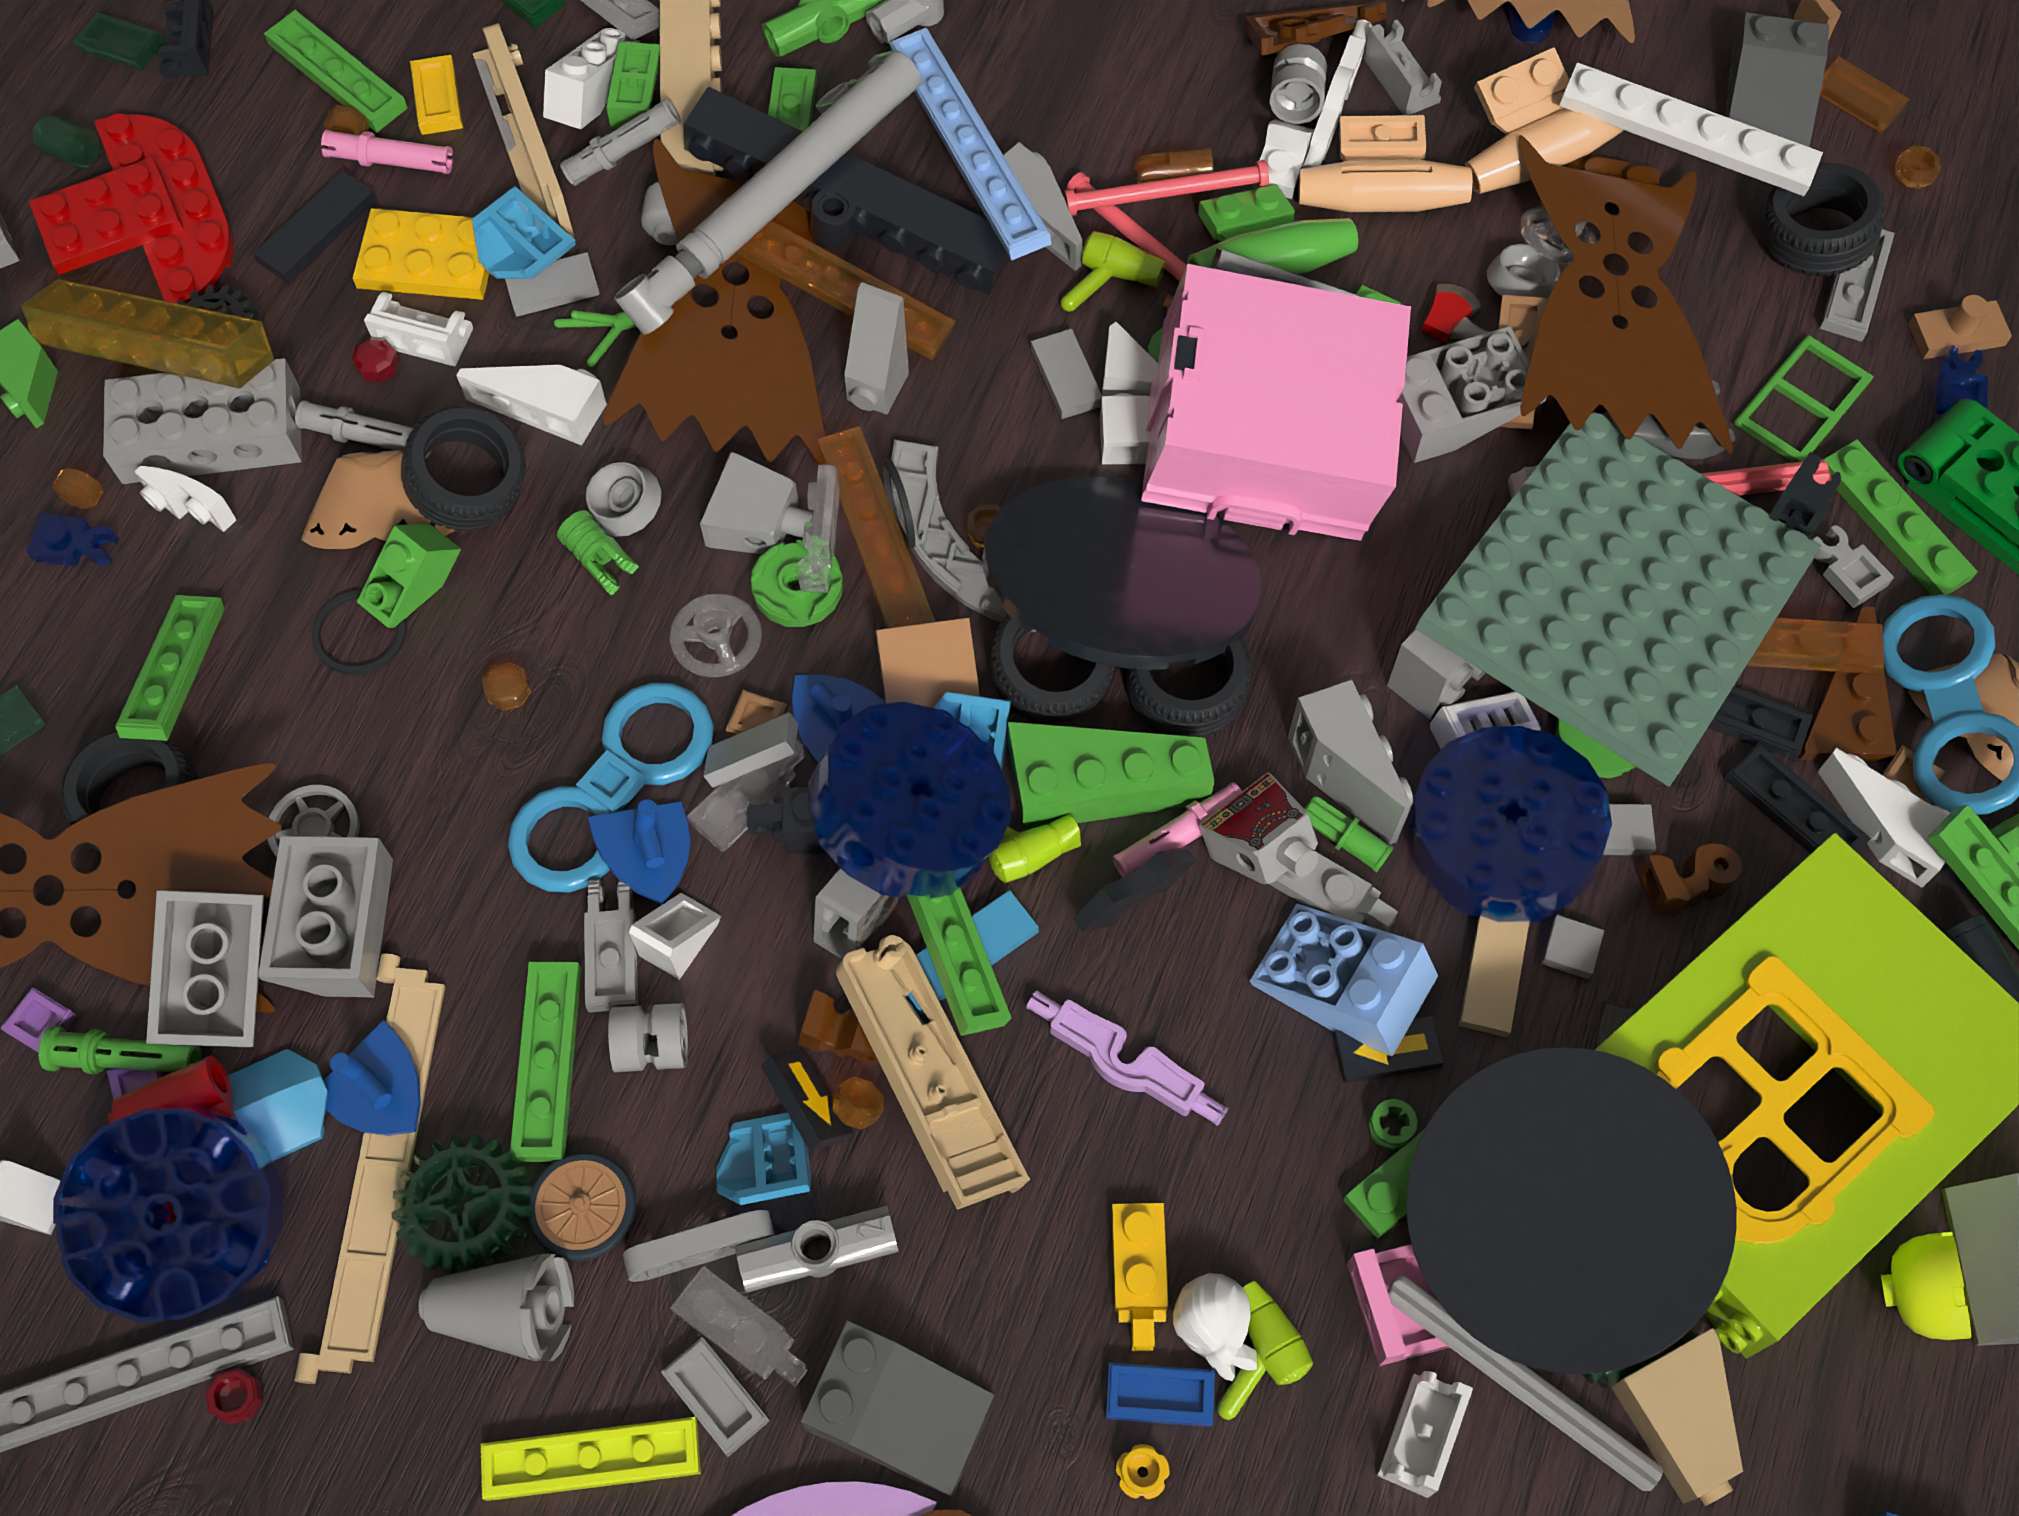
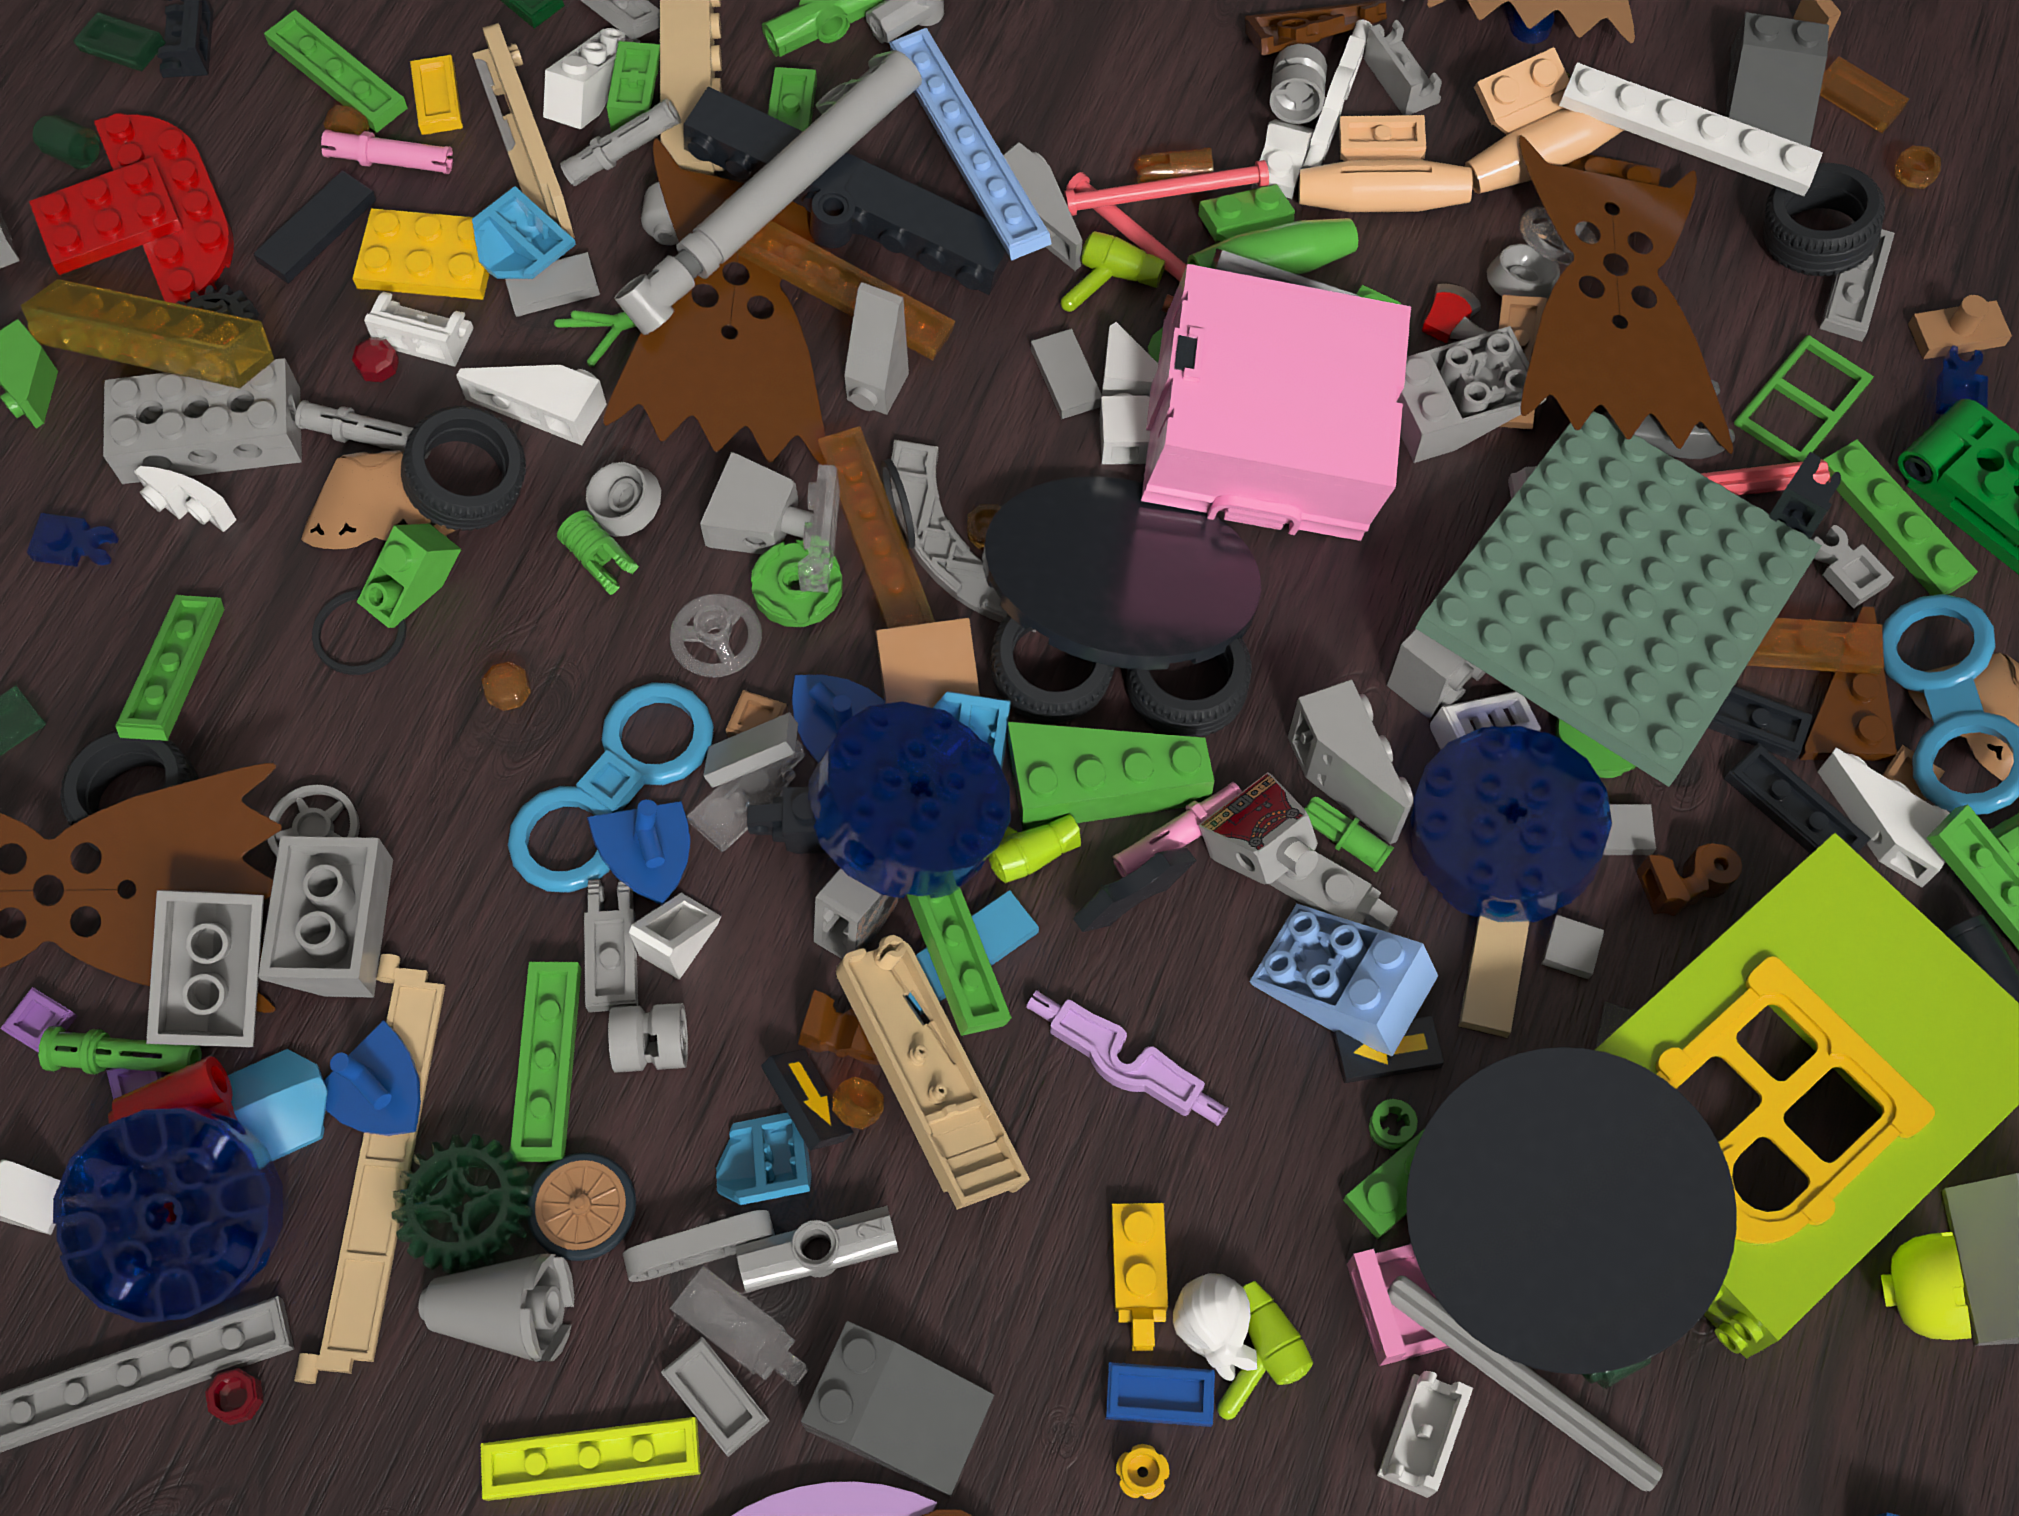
(77, 488): clear orange tile -> none
(1687, 1418): tan slope -> none

